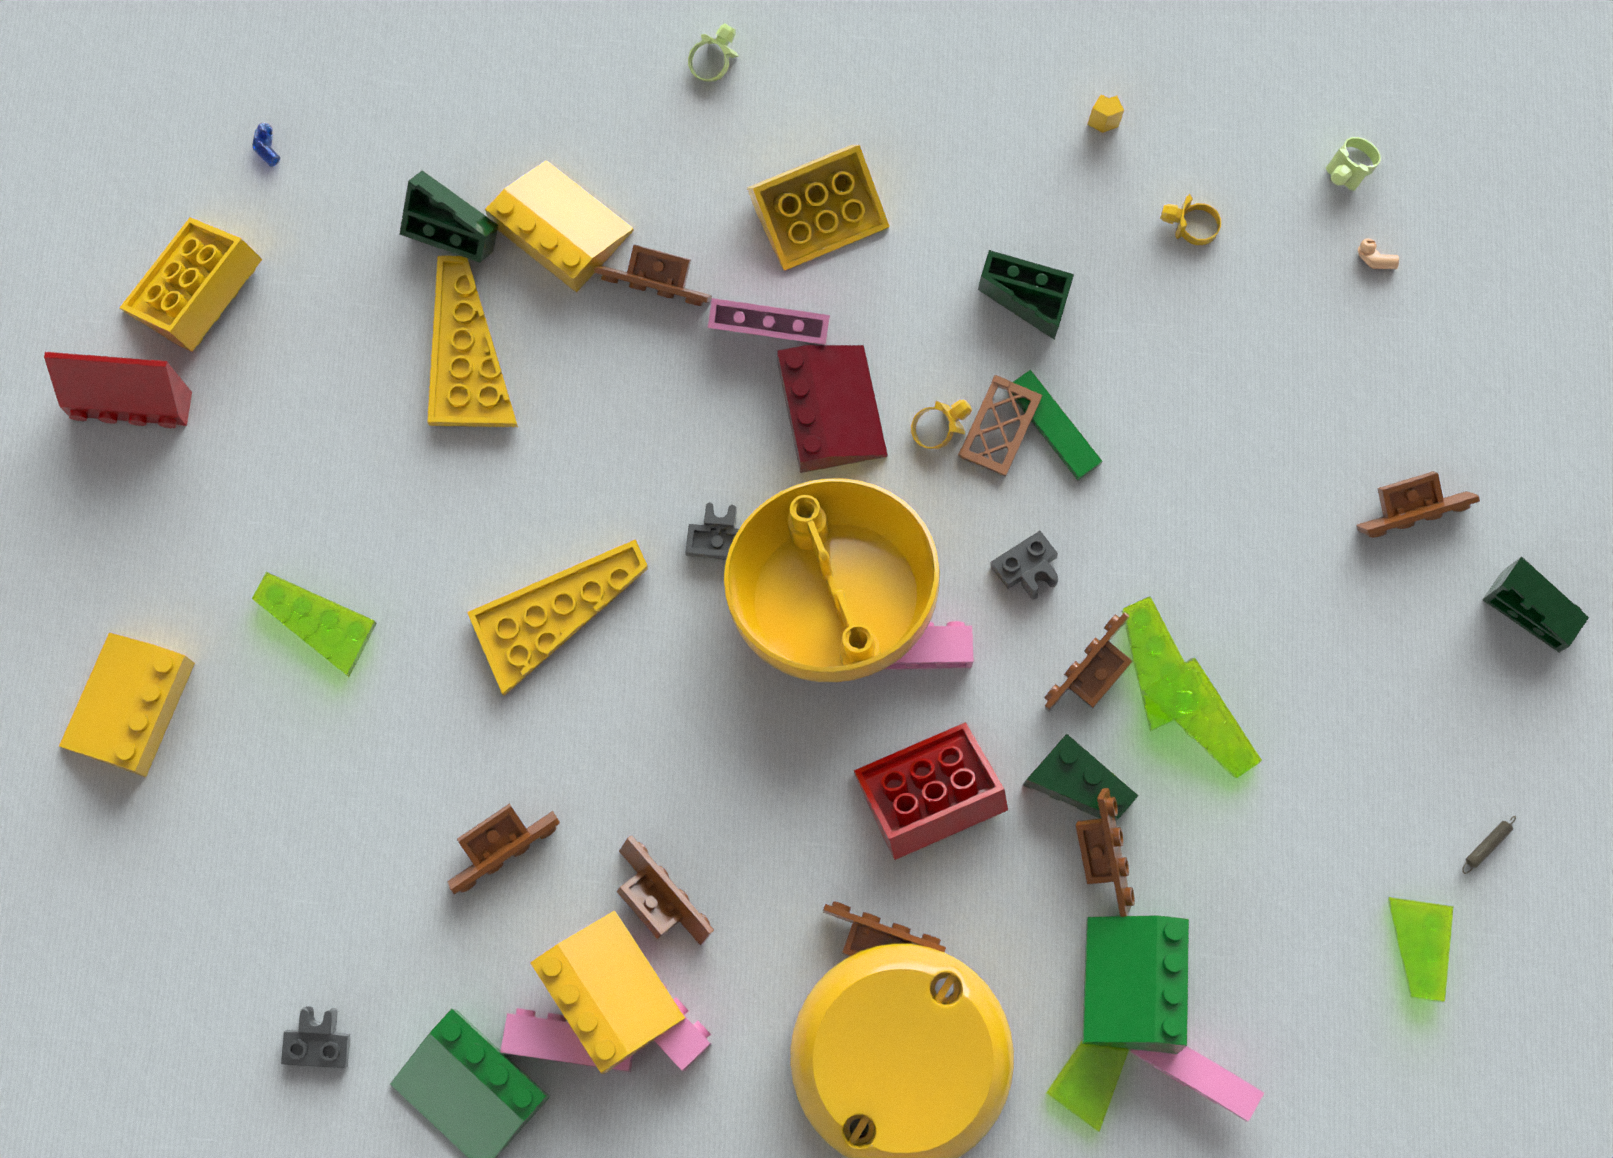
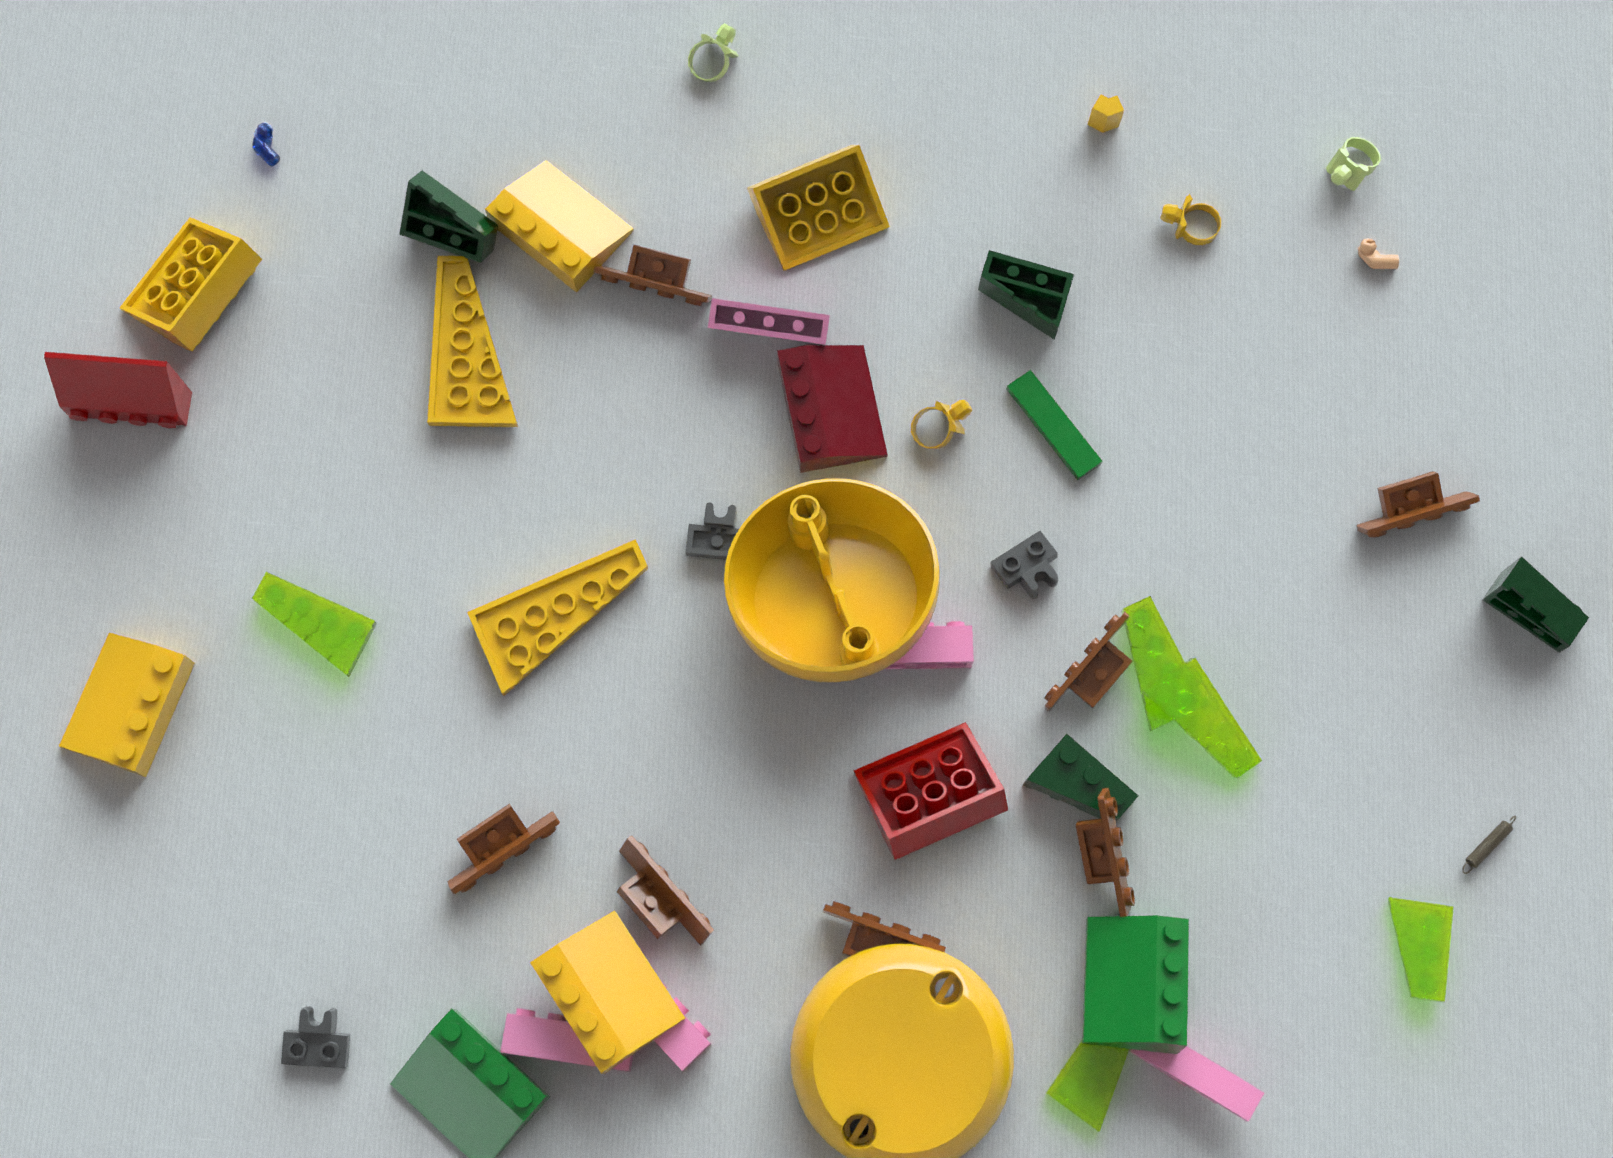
(1012, 446): nougat window -> none

